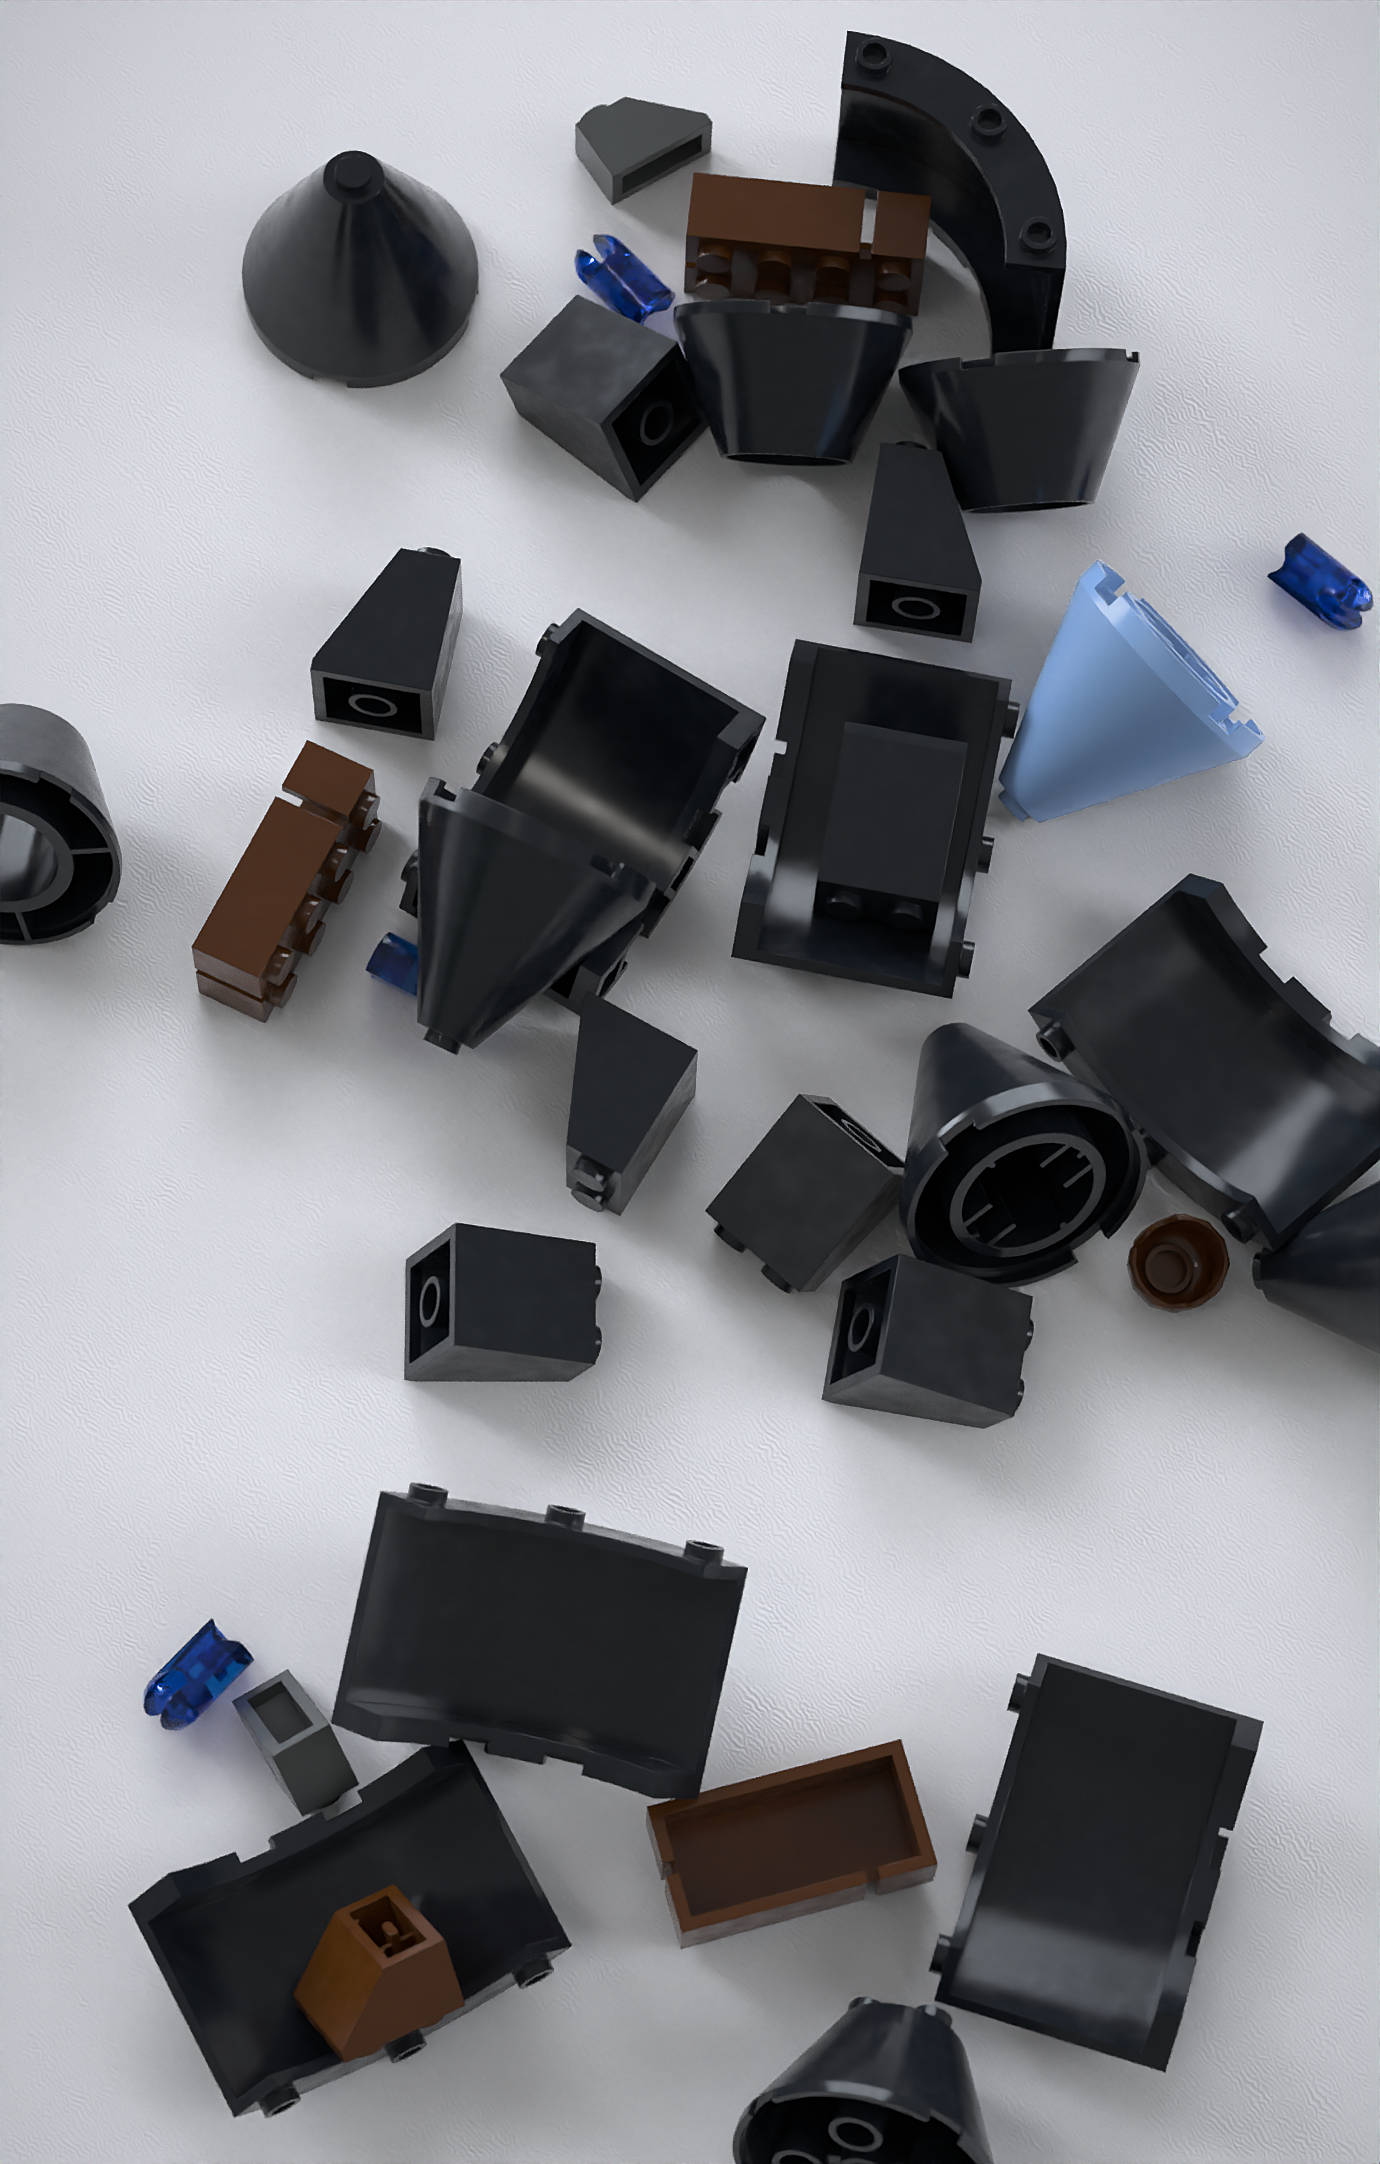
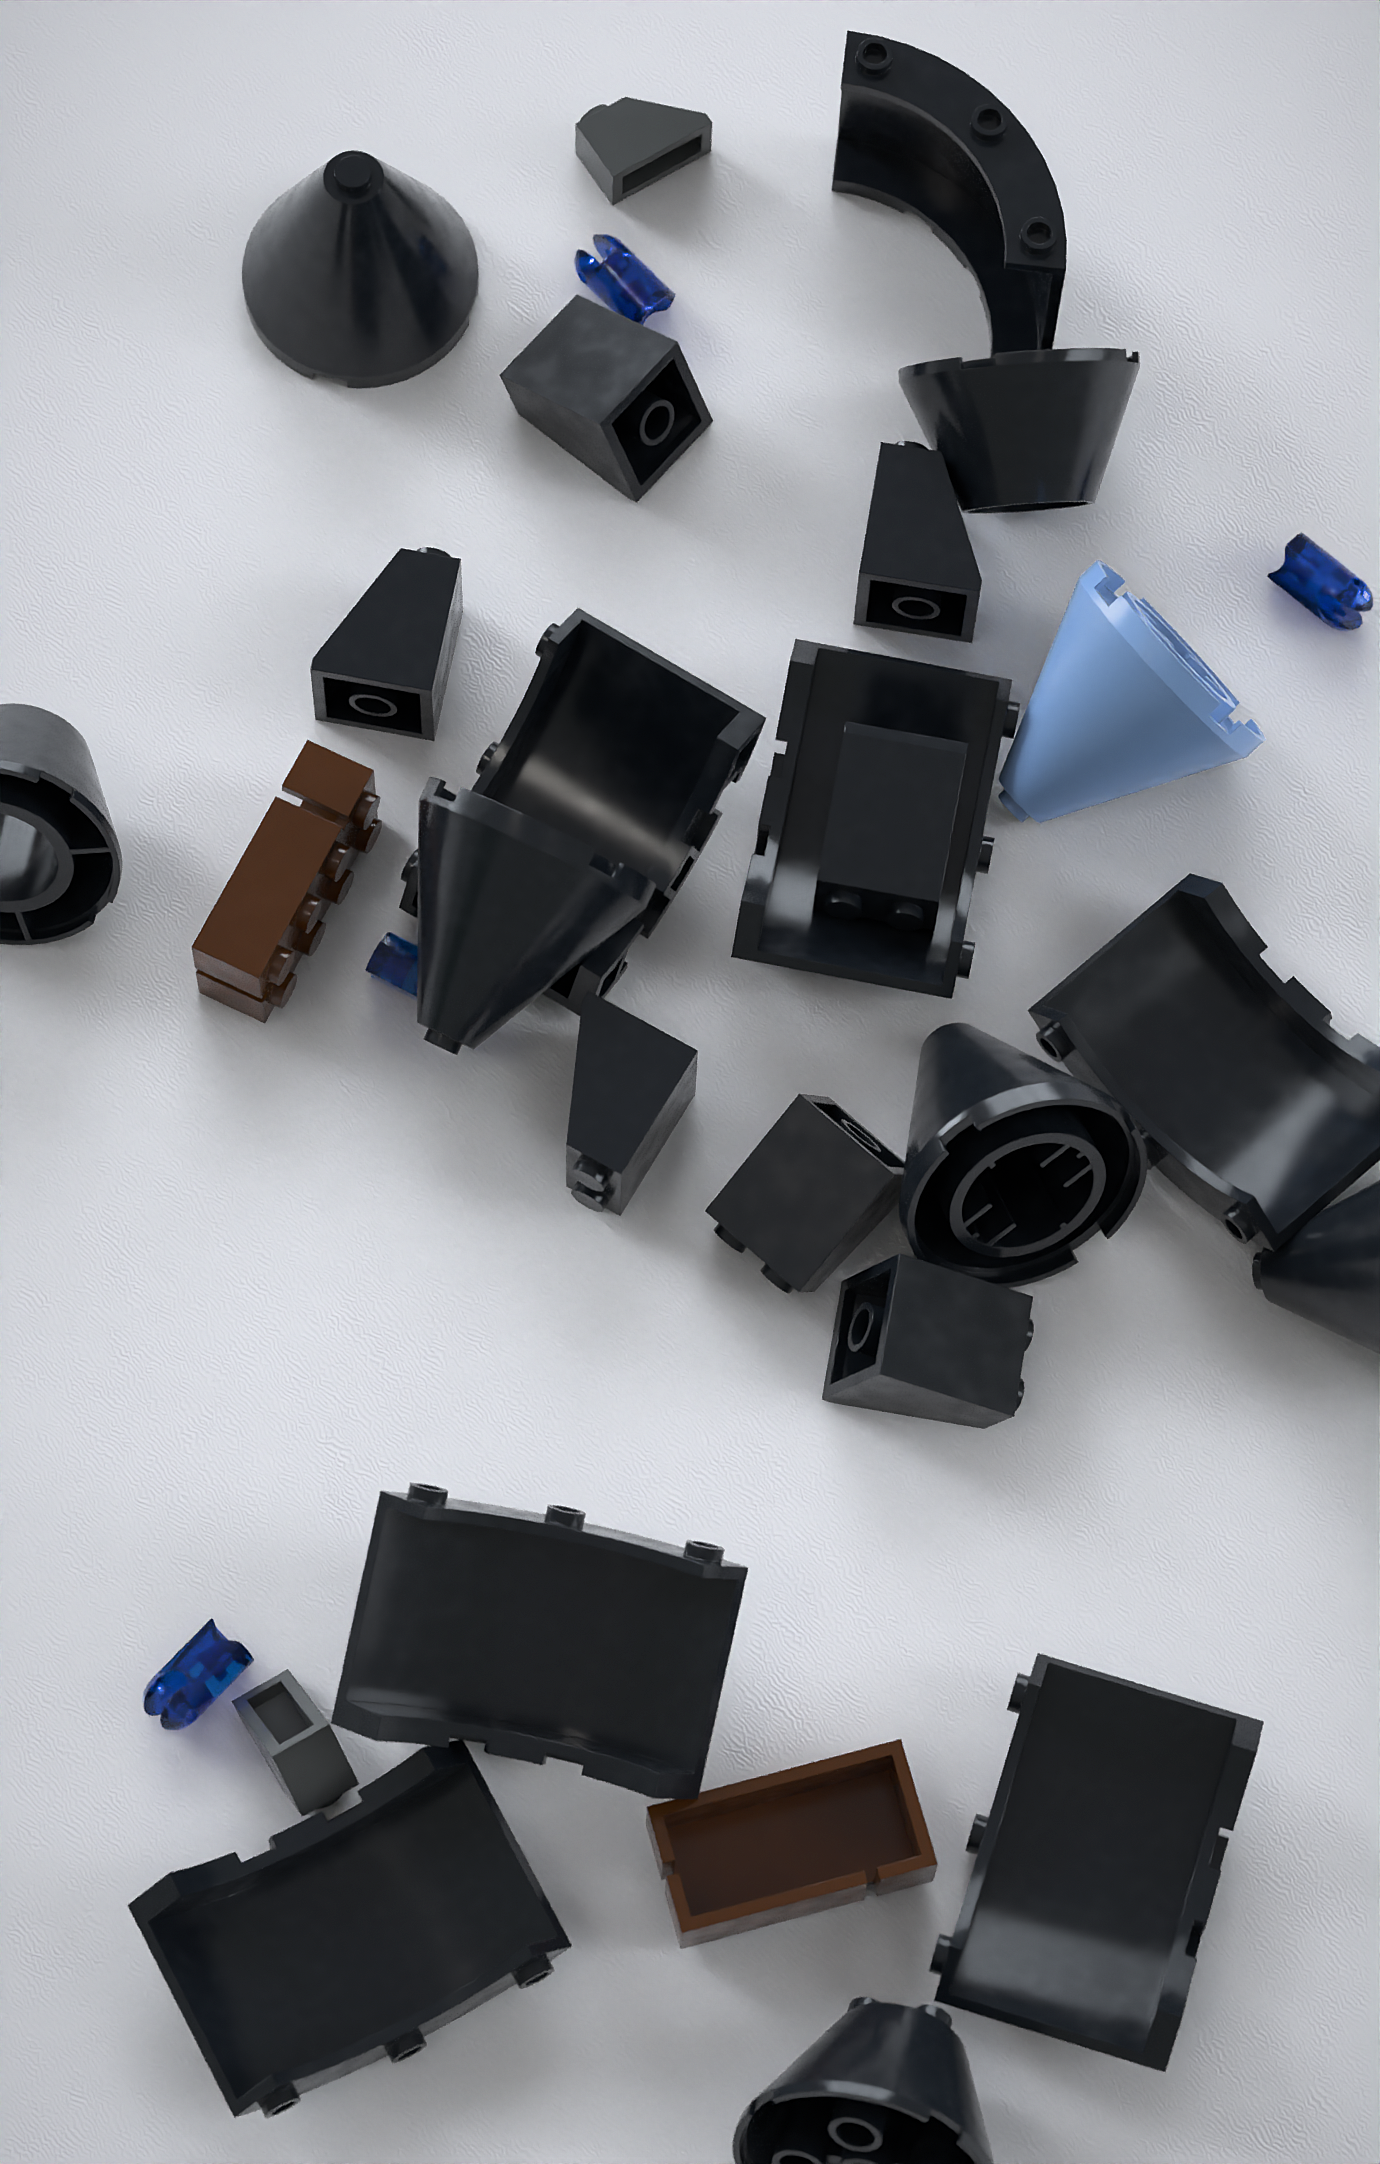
(377, 1976): reddish brown slope -> none
(500, 1307): black slope -> none
(790, 378): black cone -> none
(803, 244): reddish brown piece -> none
(1178, 1263): reddish brown hair -> none

